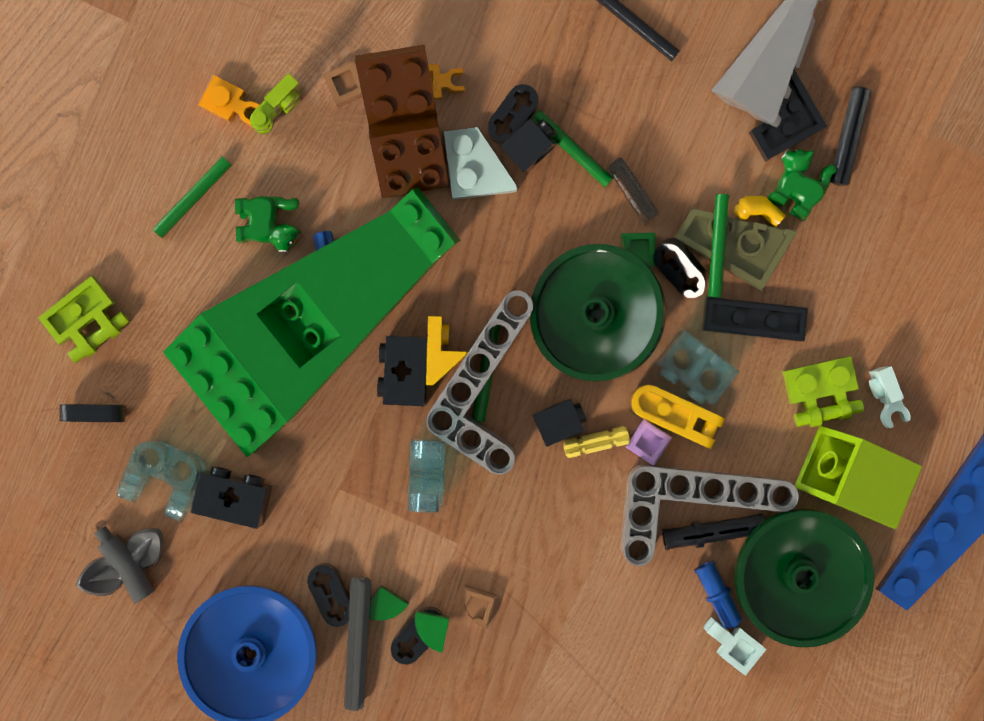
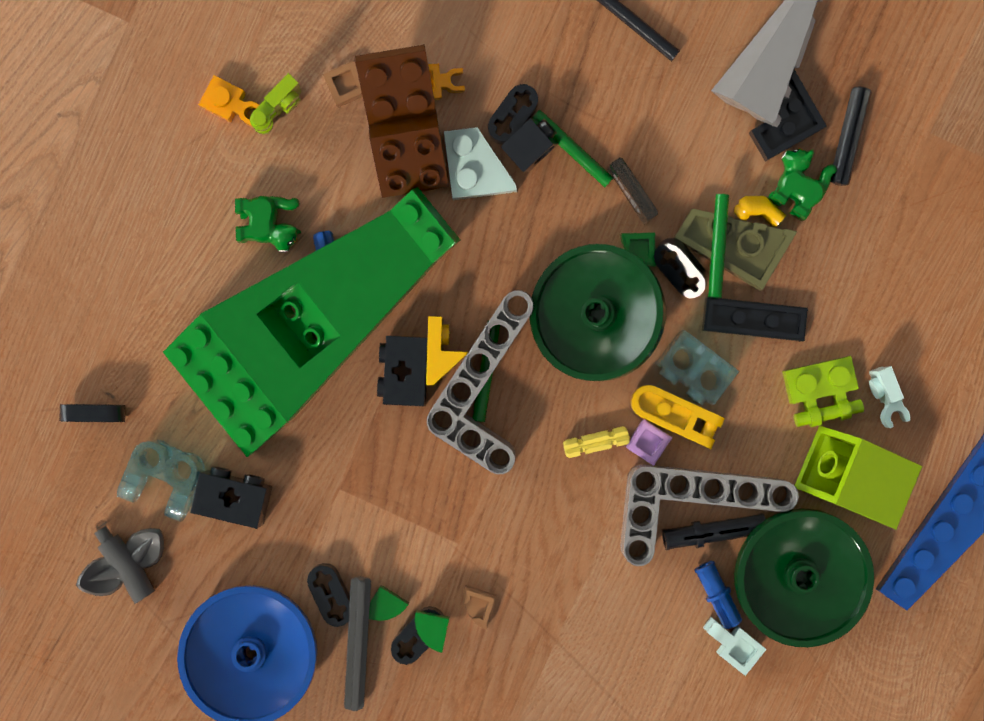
(77, 311): lime plate -> none
(191, 197): green bar -> none
(426, 475): clear light blue piece -> none
(559, 421): black brick -> none

